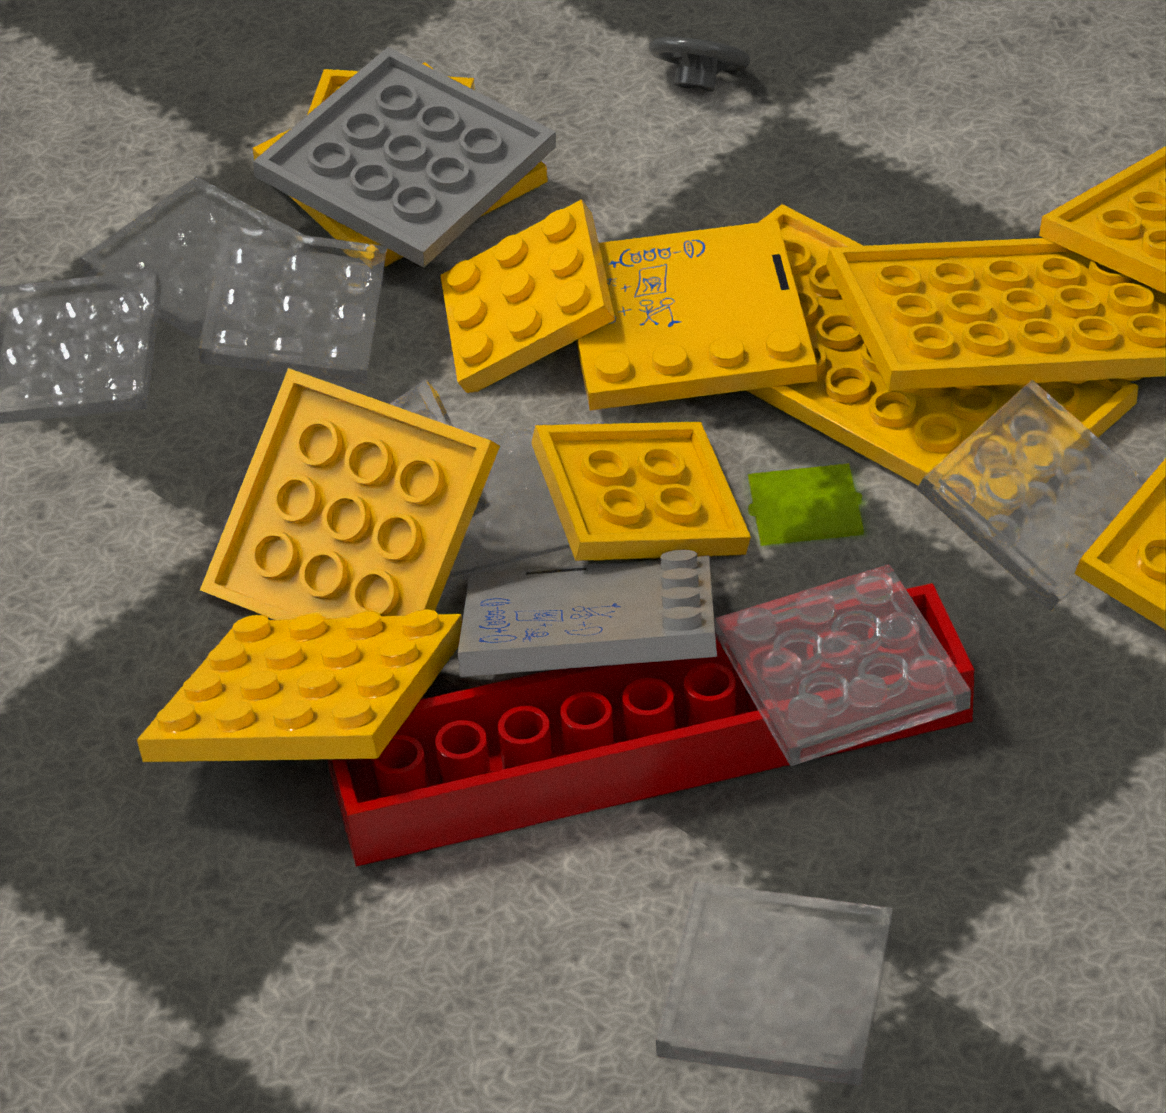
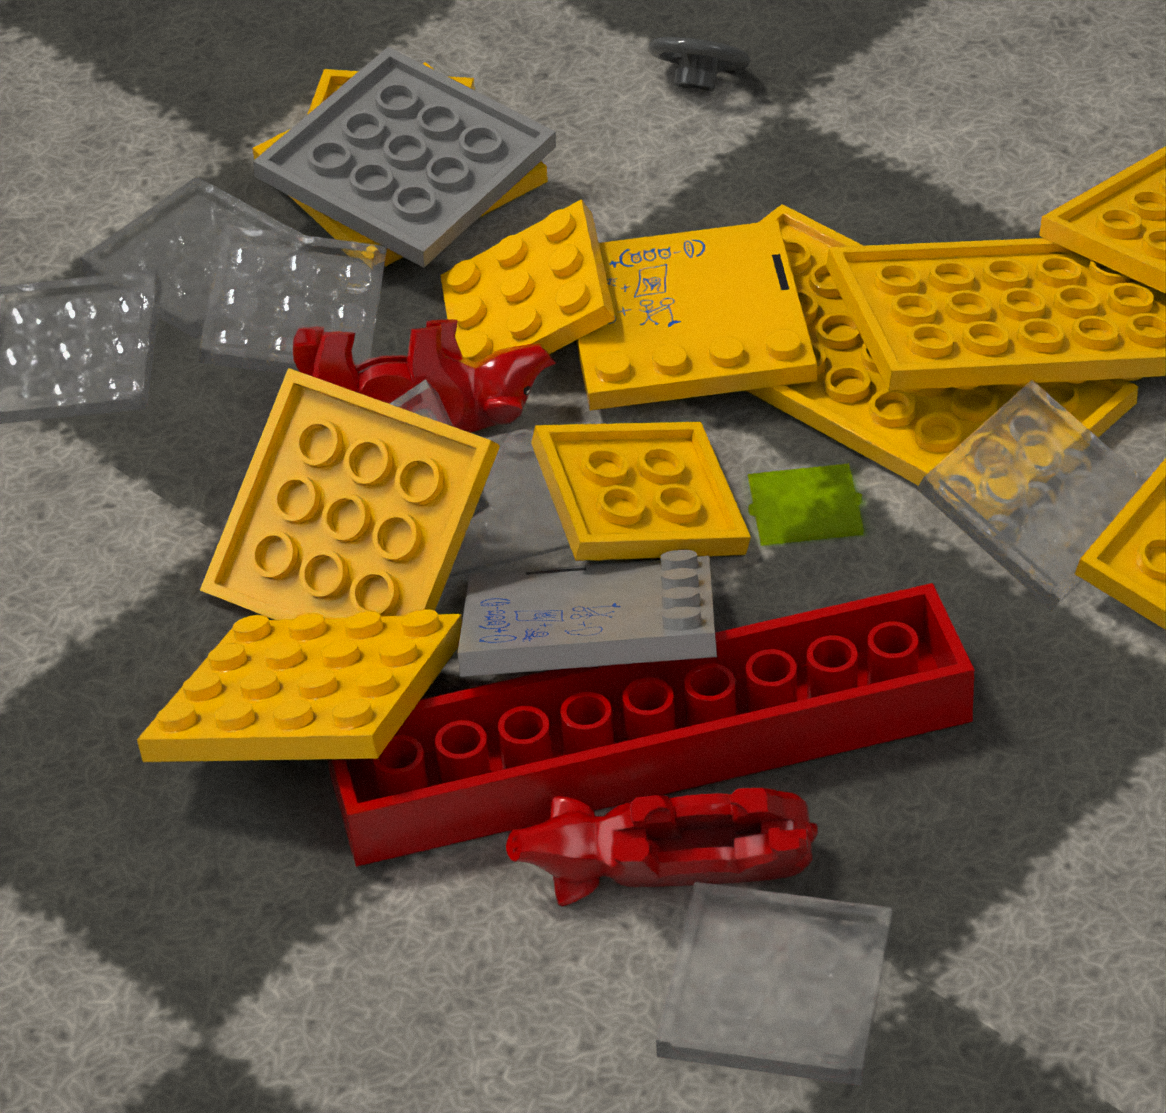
(471, 391): none -> red animal
(669, 841): none -> red animal
(841, 664): clear plate -> none

